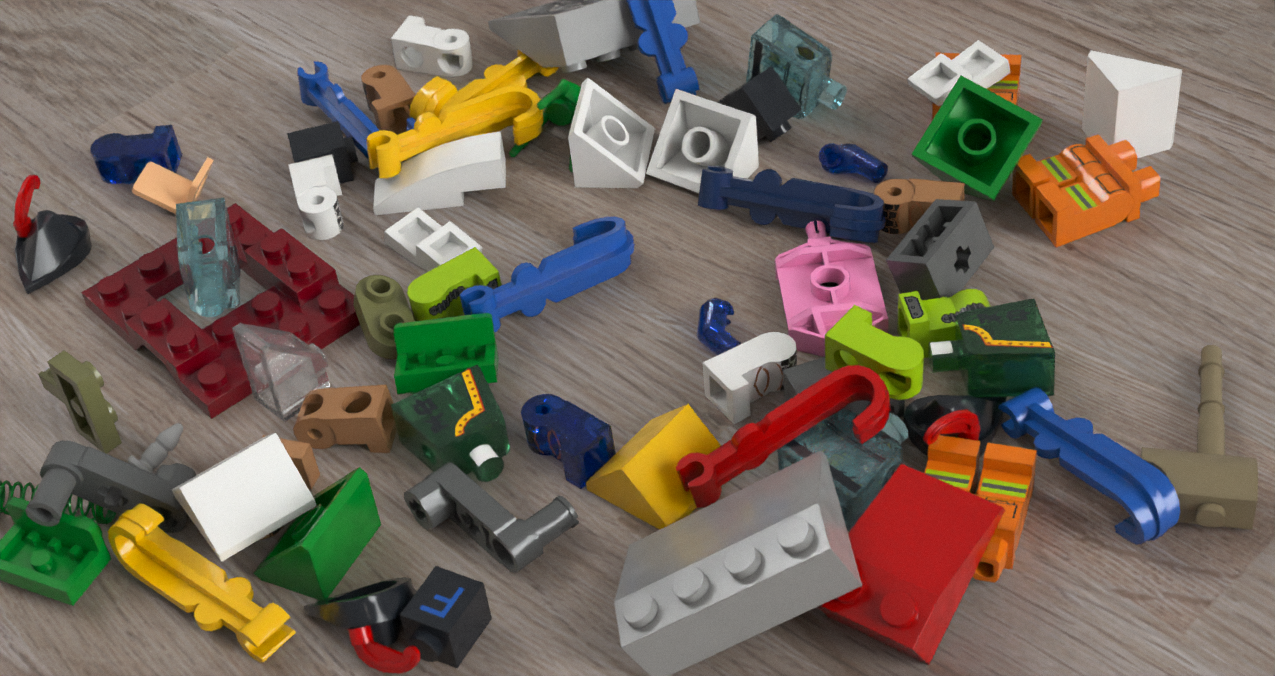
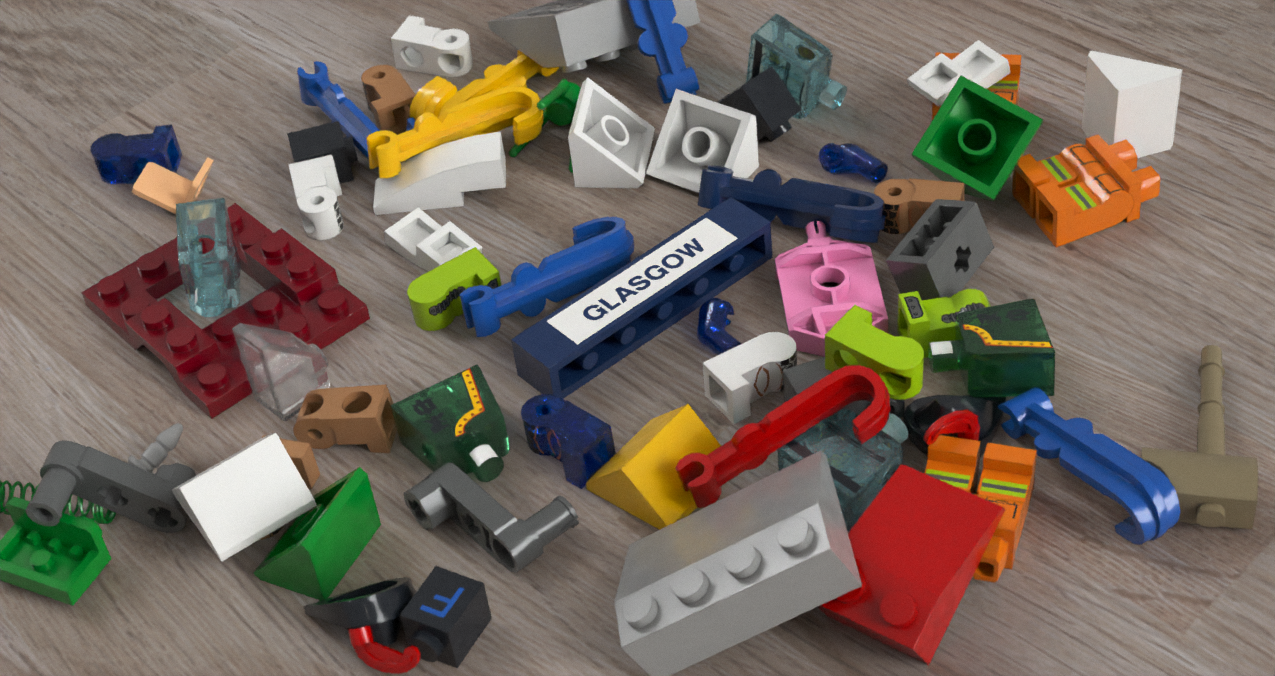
(48, 243): black piece -> none
(79, 389): olive hinge -> none
(196, 583): yellow piece -> none
(380, 306): olive plate -> none
(443, 347): green bracket -> none
(642, 299): none -> dark blue brick

